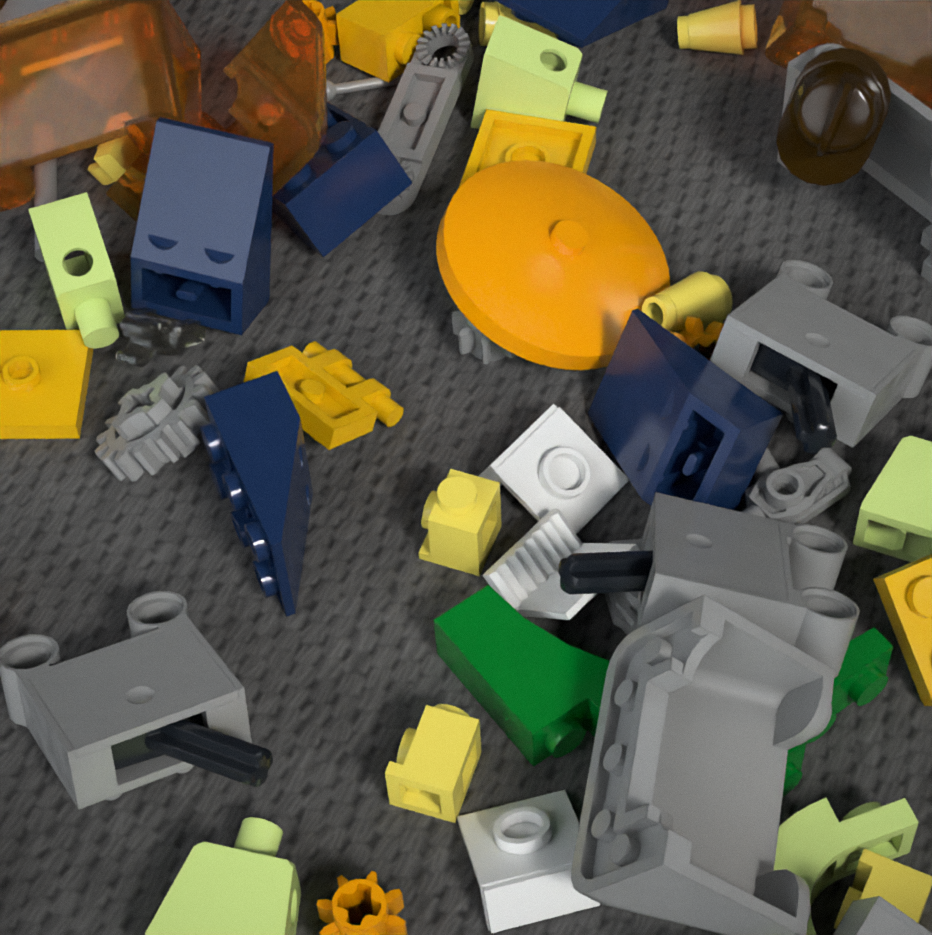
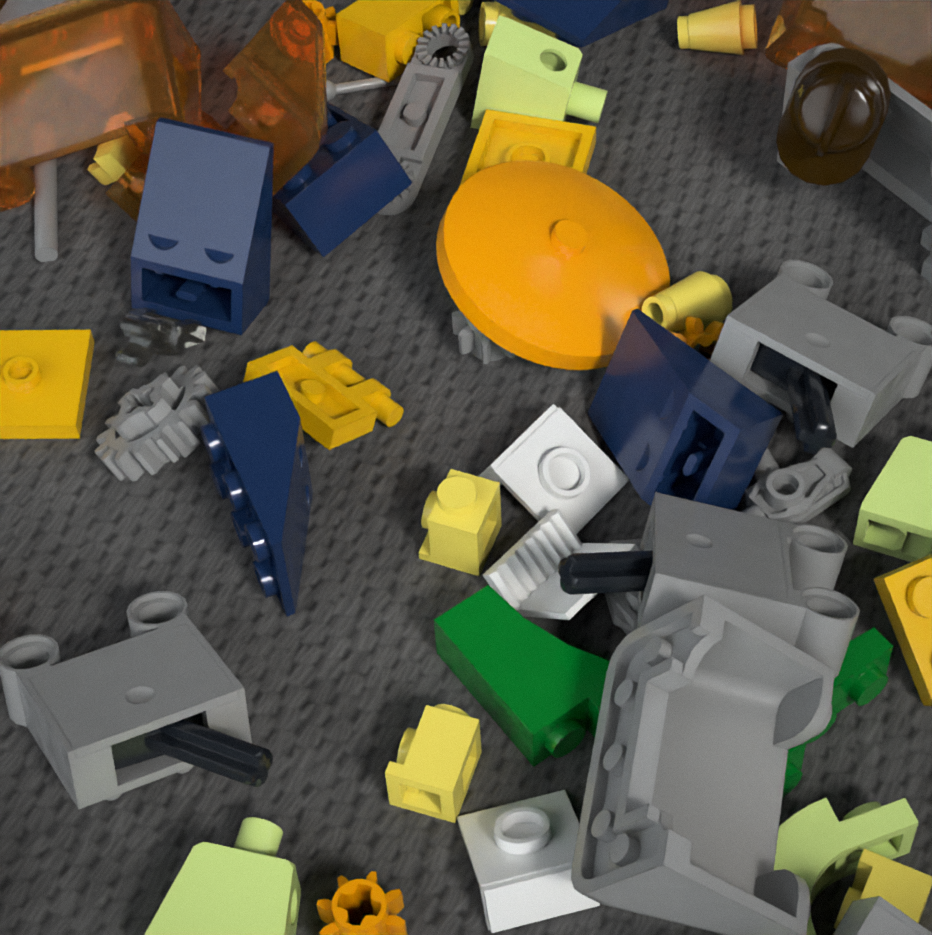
(83, 284): yellowish green torso -> none

